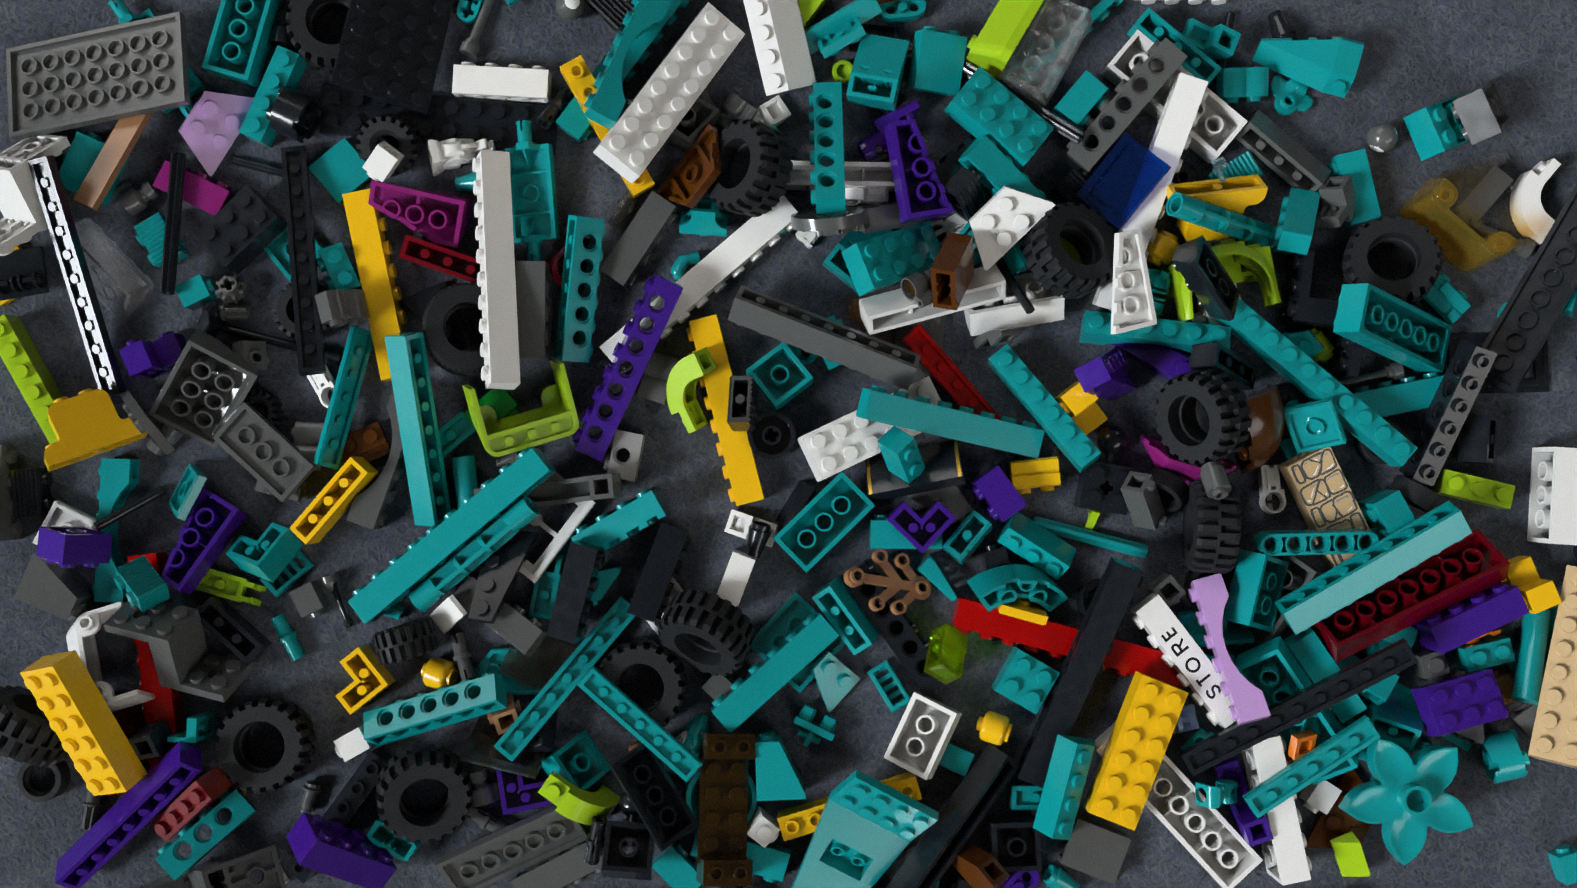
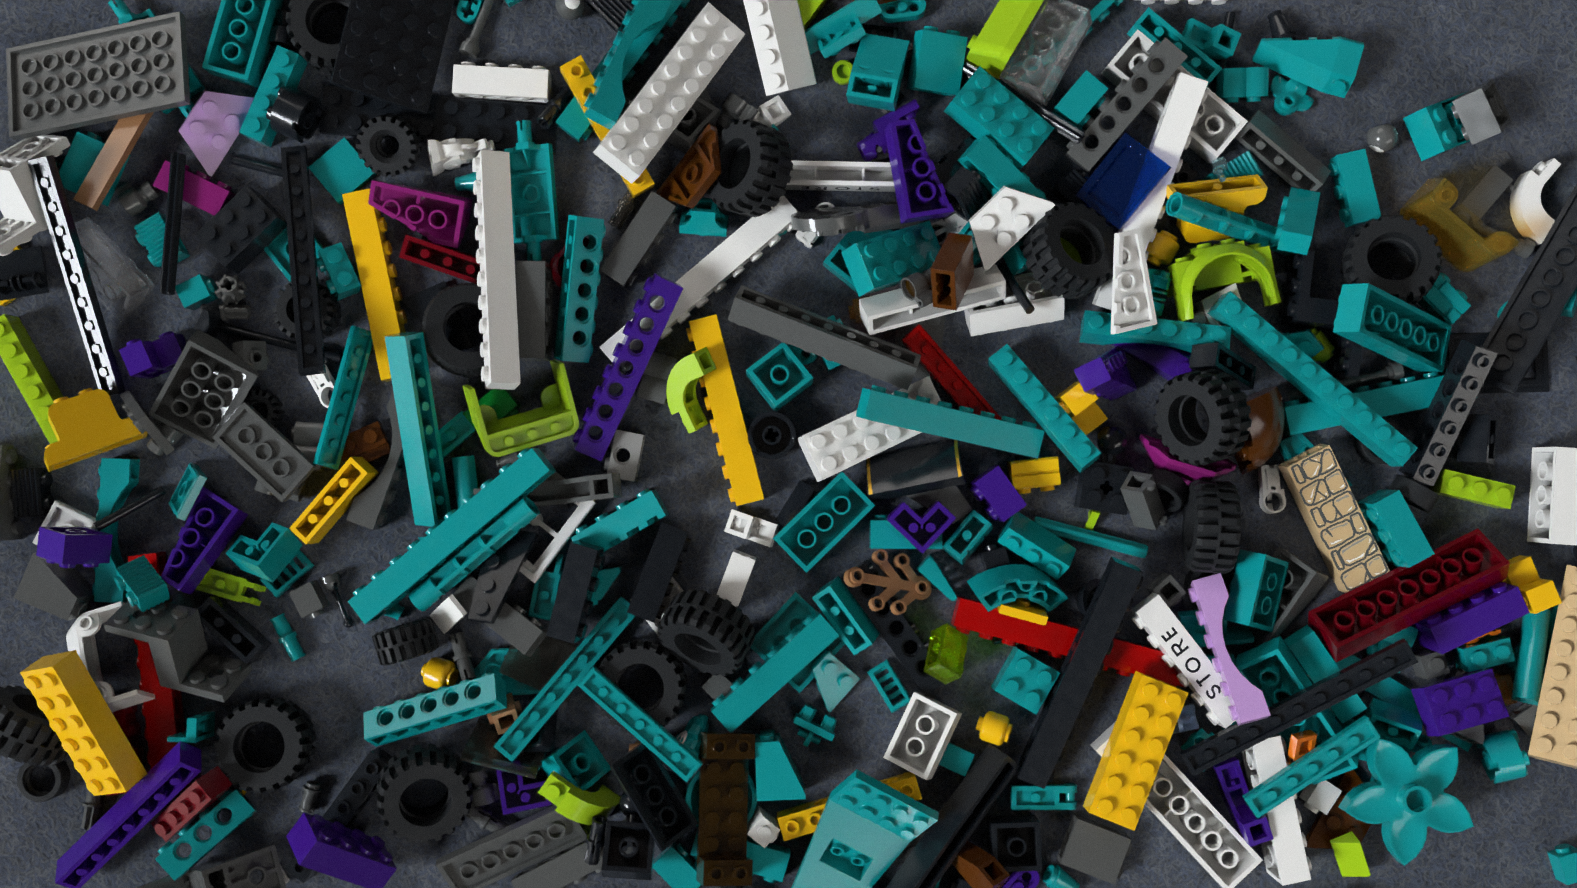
(151, 739): black brick -> none
(342, 307): dark grey brick -> none
(352, 744): white brick -> none
(368, 677): yellow brick -> none
(382, 162): white brick -> none
(385, 839): teal brick -> none
(682, 262): teal arm -> none
(742, 403): black brick -> none
(757, 538): black cone -> none
(828, 148): teal brick -> none
(865, 196): white piece -> none
(901, 454): teal brick -> none
(996, 337): dark grey slope -> none
(1064, 786): teal slope -> none
(1207, 278): black slope -> none
(1215, 480): dark grey brick -> none
(1223, 792): teal leg -> none
(1304, 538): teal beam -> none
(1314, 425): teal tile -> none
(1337, 201): dark grey brick -> none
(1373, 567): teal brick -> none
(1380, 691): teal brick -> none

